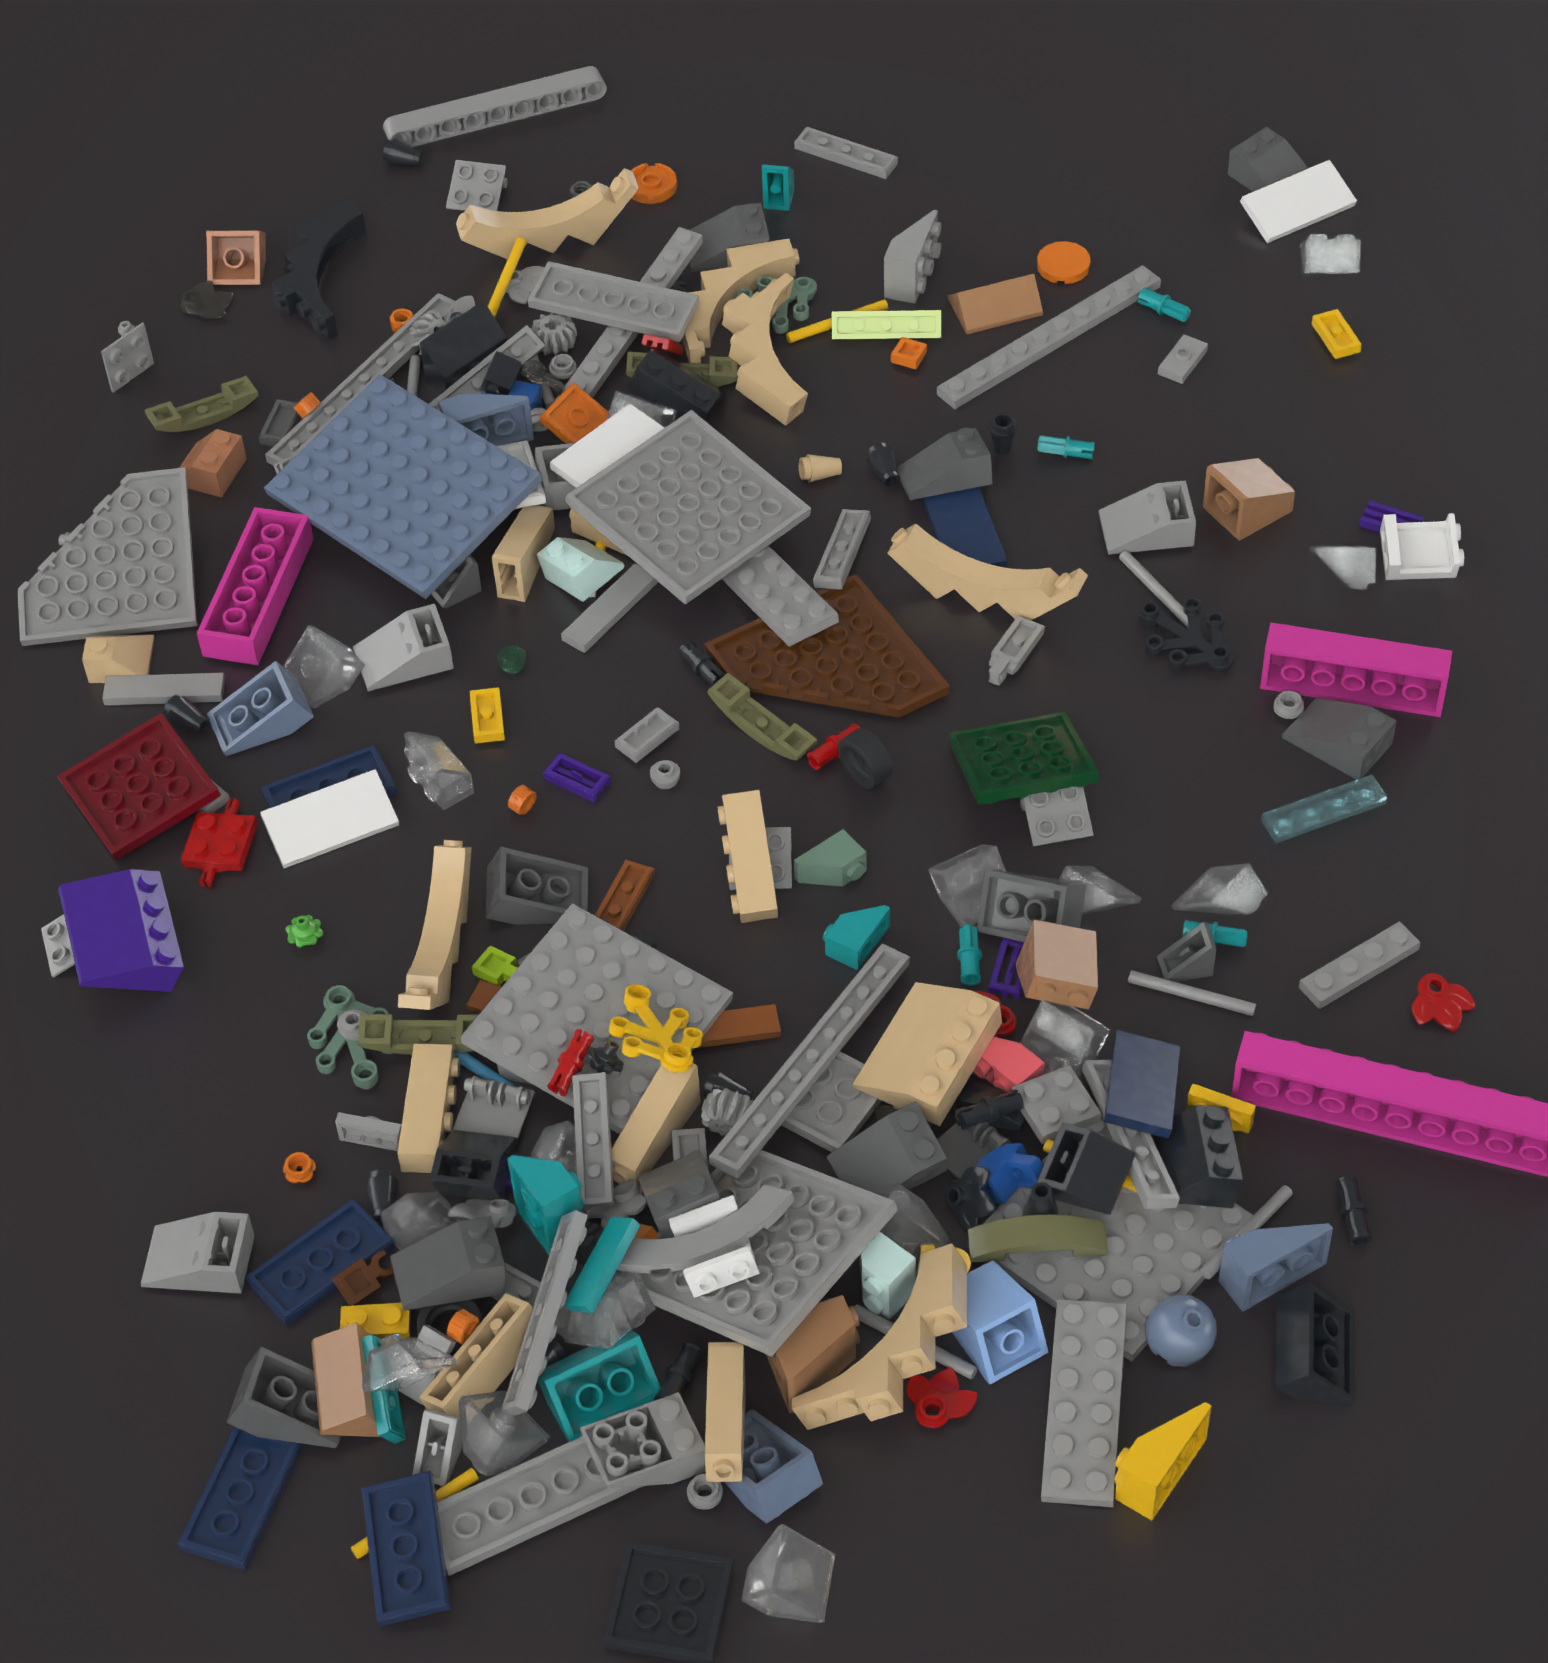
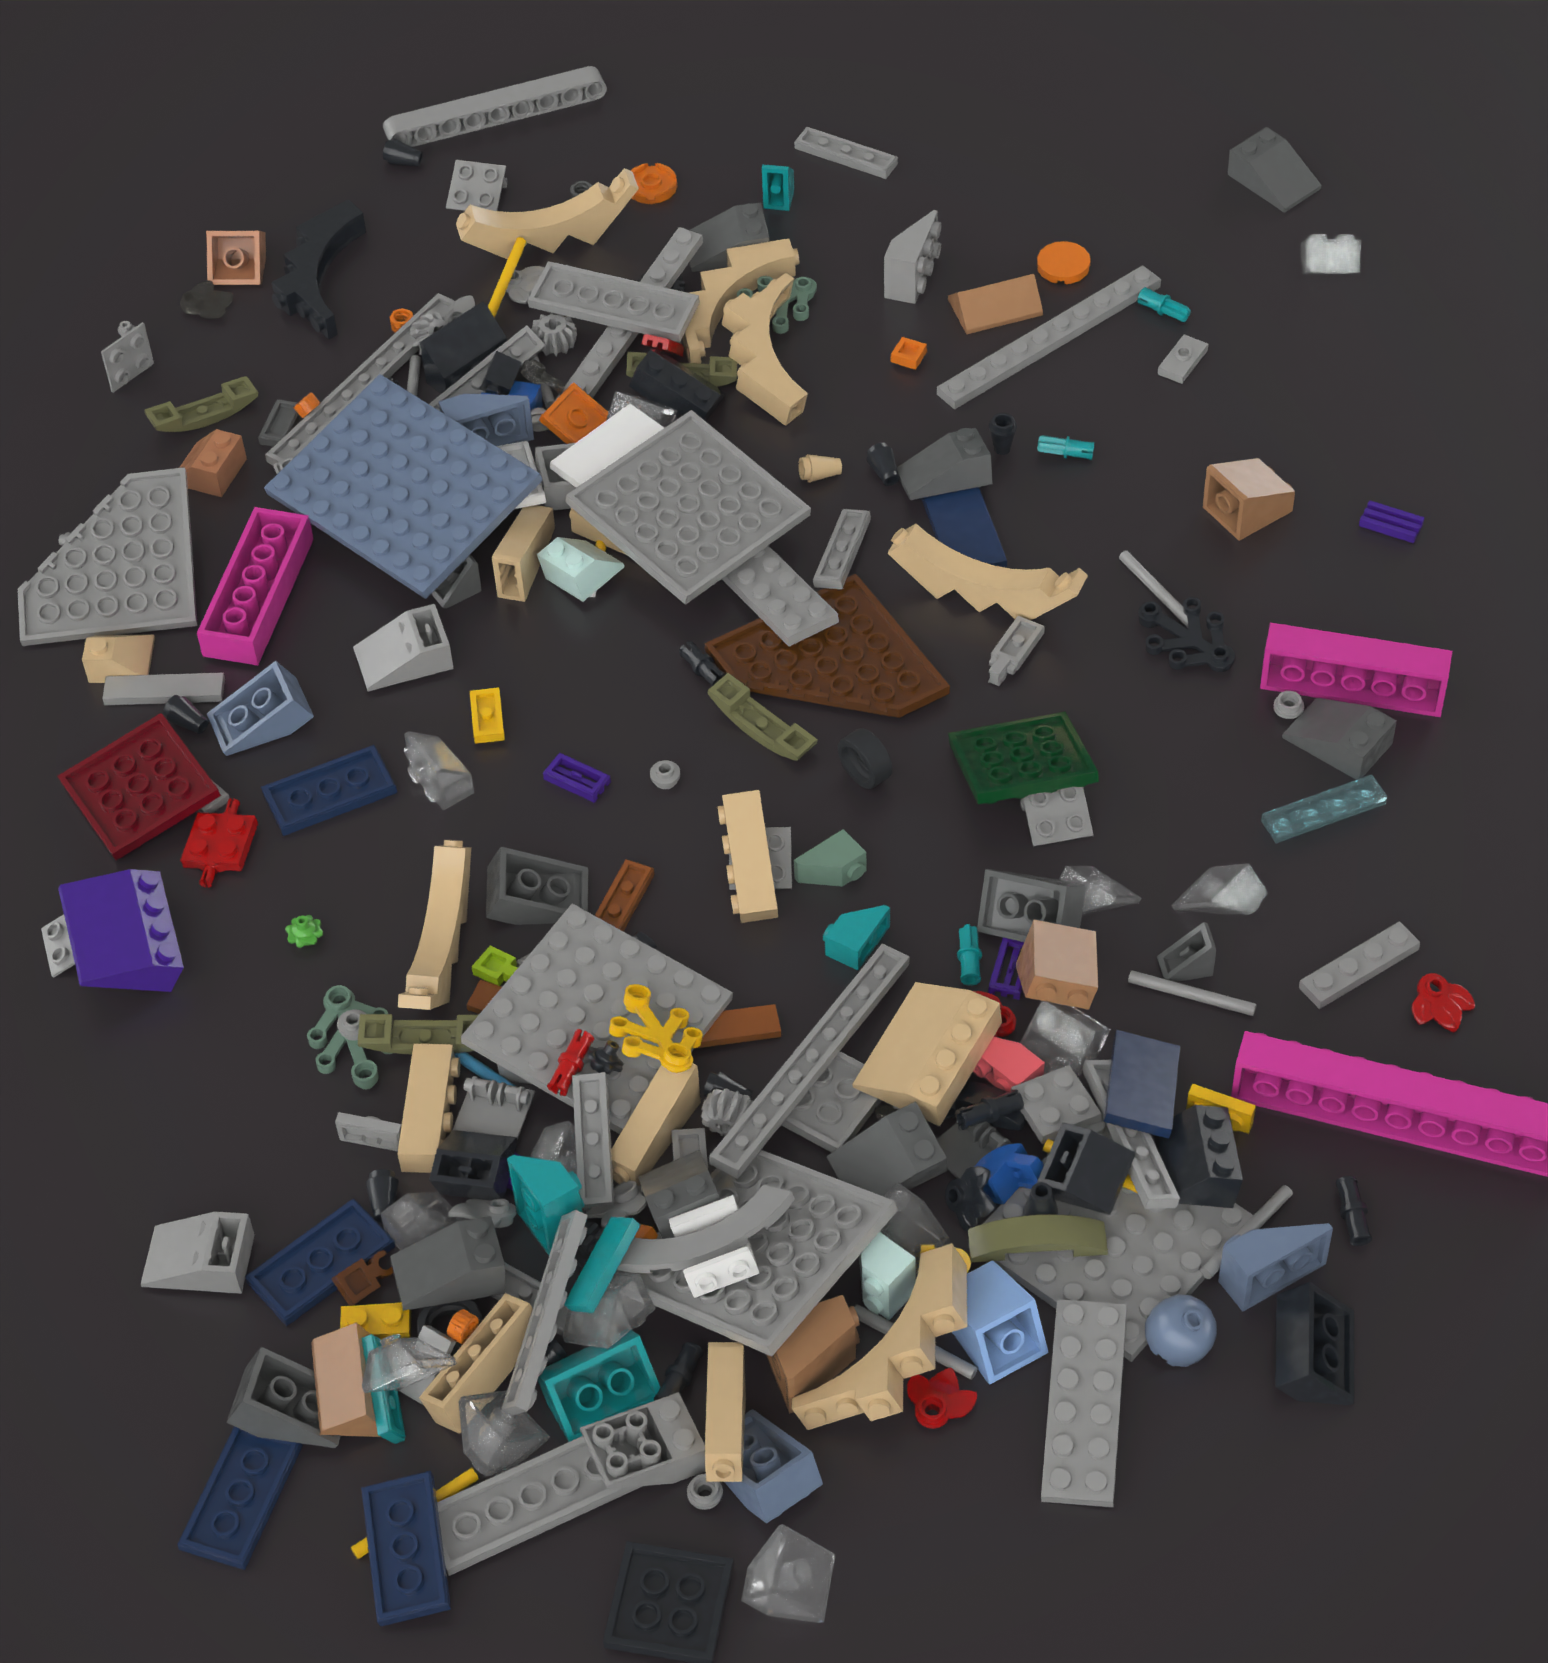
(297, 1161): orange plate -> none
(322, 666): clear slope -> none
(329, 818): white tile -> none
(438, 1445): light grey slope -> none
(512, 659): clear green plate -> none
(522, 799): orange axle -> none
(562, 366): light grey plate -> none
(608, 608): light grey tile -> none
(646, 734): light grey plate -> none
(825, 325): yellow bar -> none
(829, 749): red pin -> none
(886, 324): yellowish green plate -> none
(961, 881): clear slope -> none
(1150, 520): light grey slope -> none
(1159, 1460): yellow slope -> none
(1220, 934): teal axle -> none
(1298, 201): white tile -> none
(1336, 334): yellow plate -> none
(1349, 563): clear slope -> none
(1421, 548): white panel -> none

